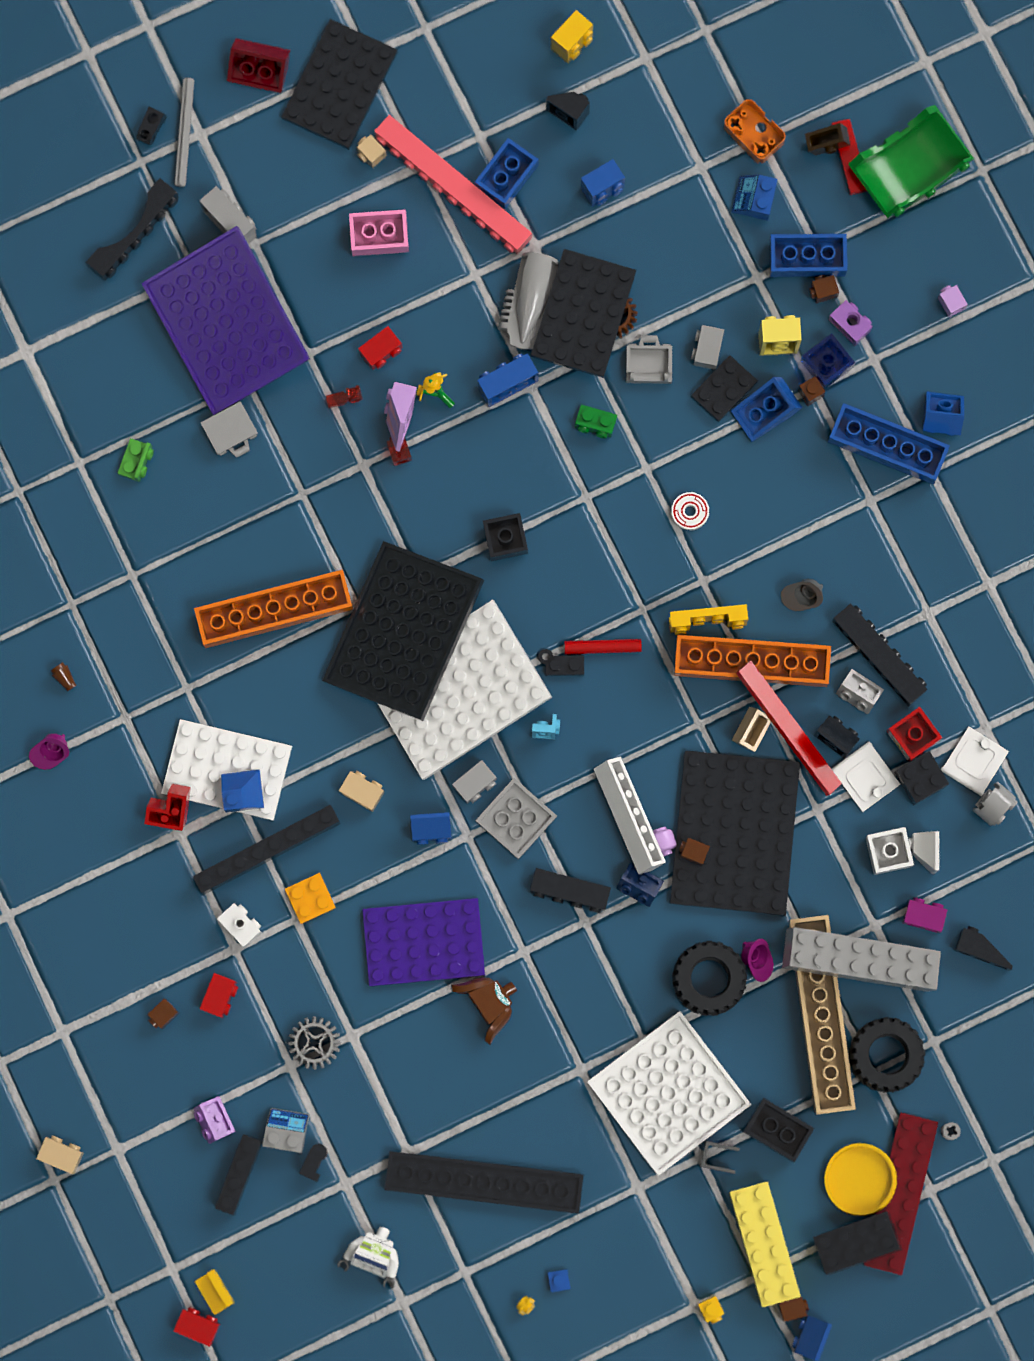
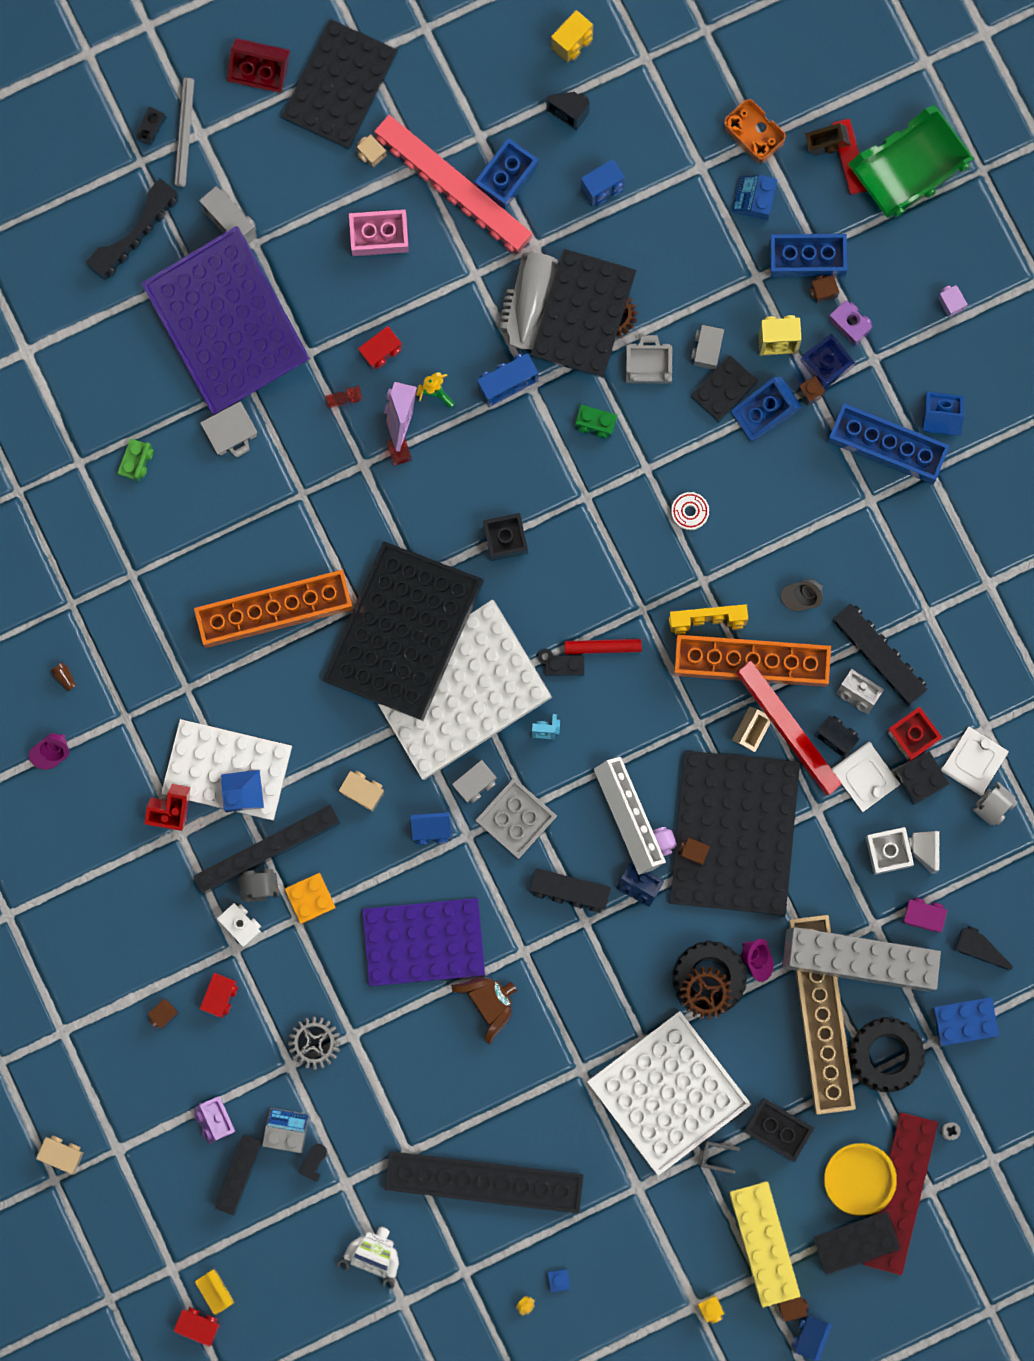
(258, 886): none -> dark grey brick
(721, 986): none -> reddish brown gear
(965, 1021): none -> blue brick

